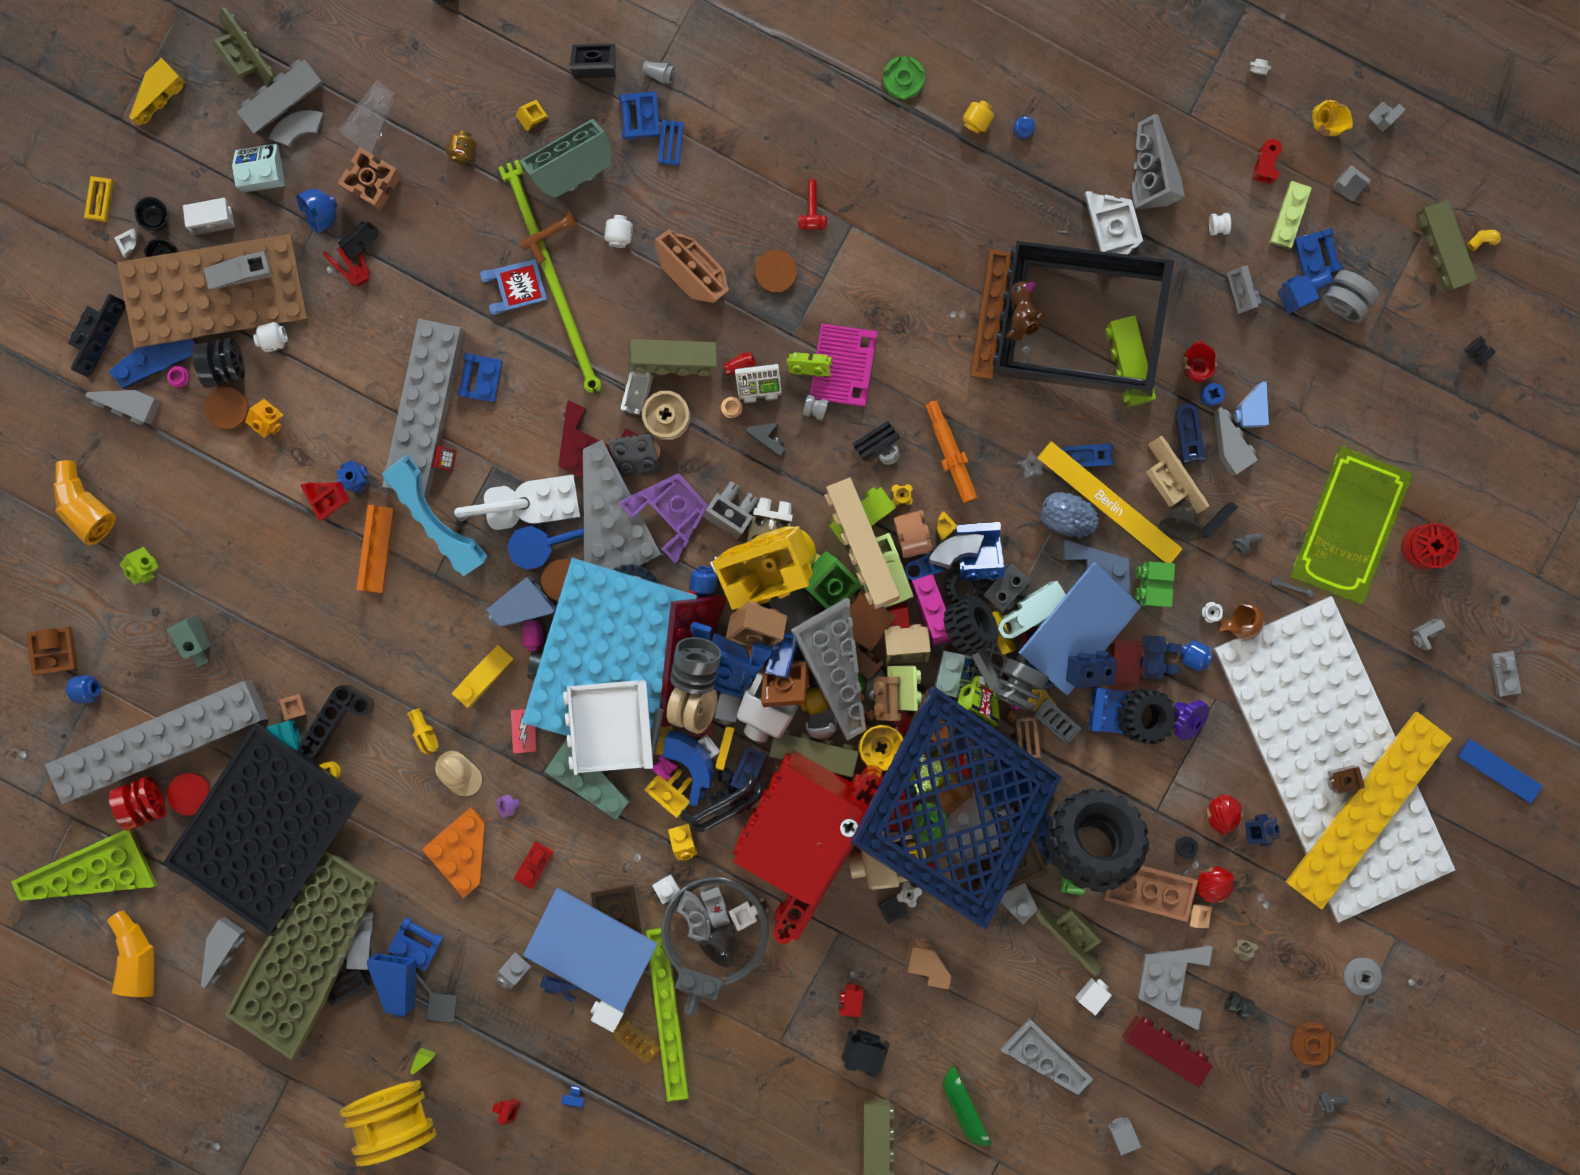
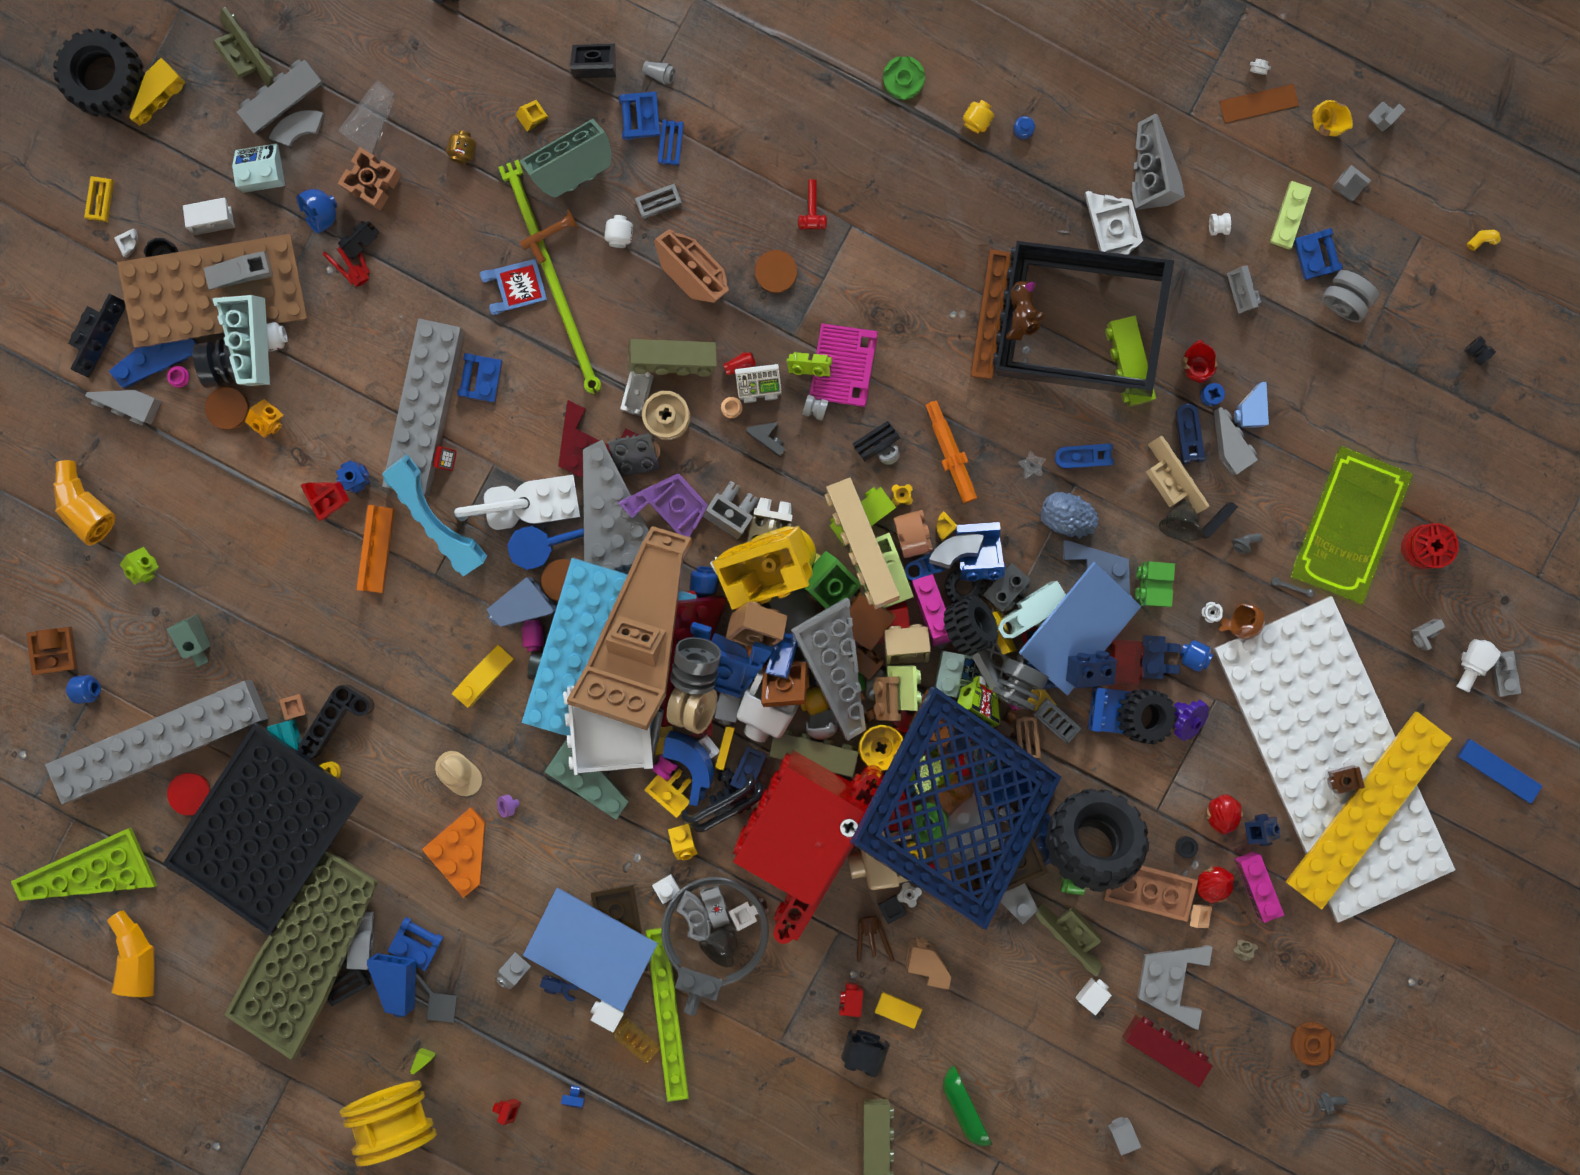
(79, 54): none -> black tyre
(137, 803): red wheel -> none
(151, 214): black hair -> none
(219, 945): light grey slope -> none
(246, 337): none -> light aqua wedge
(423, 733): yellow arm -> none
(522, 734): coral slope -> none
(533, 865): red hinge -> none
(624, 673): none -> medium nougat wing
(644, 215): none -> light grey tile
(869, 926): none -> reddish brown plant
(898, 1010): none -> yellow tile
(1037, 1050): light grey wing -> none
(1109, 503): yellow tile -> none
(1239, 1005): pearl dark grey wheel -> none
(1259, 103): none -> dark orange sticker
(1259, 886): none -> dark pink brick
(1266, 161): red leg -> none
(1302, 291): blue brick -> none
(1353, 976): light grey piece -> none
(1446, 246): olive brick -> none
(1477, 661): none -> white piece

